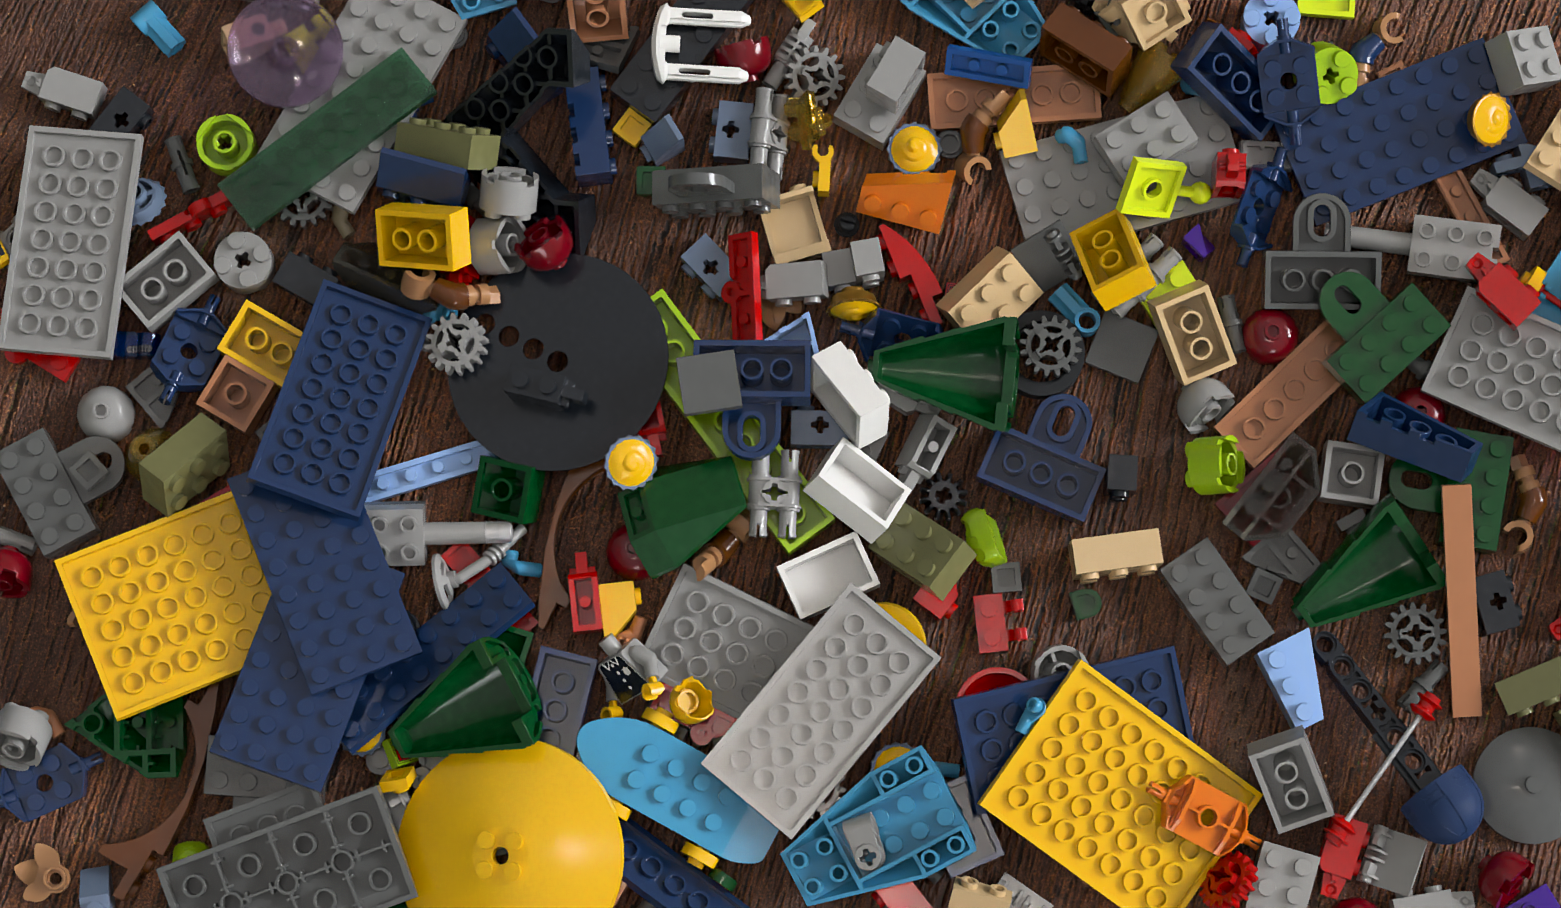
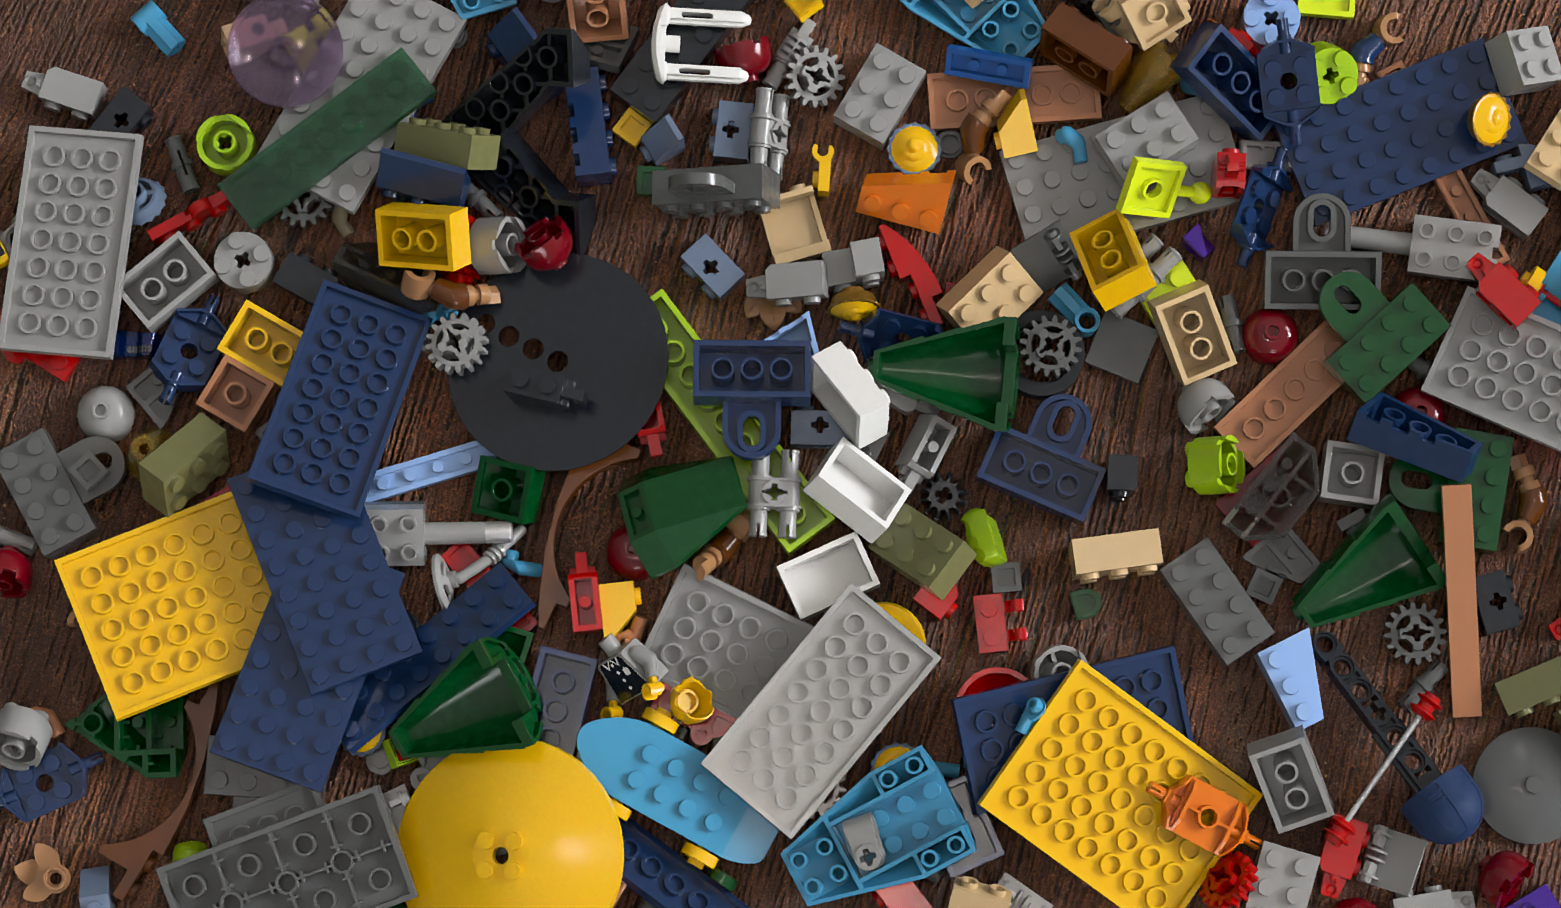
(398, 780): yellow plate -> none
(508, 193): light grey brick -> none
(630, 462): yellow piece -> none
(709, 383): dark grey tile -> none
(745, 289): red hinge -> none
(810, 119): clear yellow hips -> none
(846, 224): black piece -> none
(895, 74): light grey brick -> none

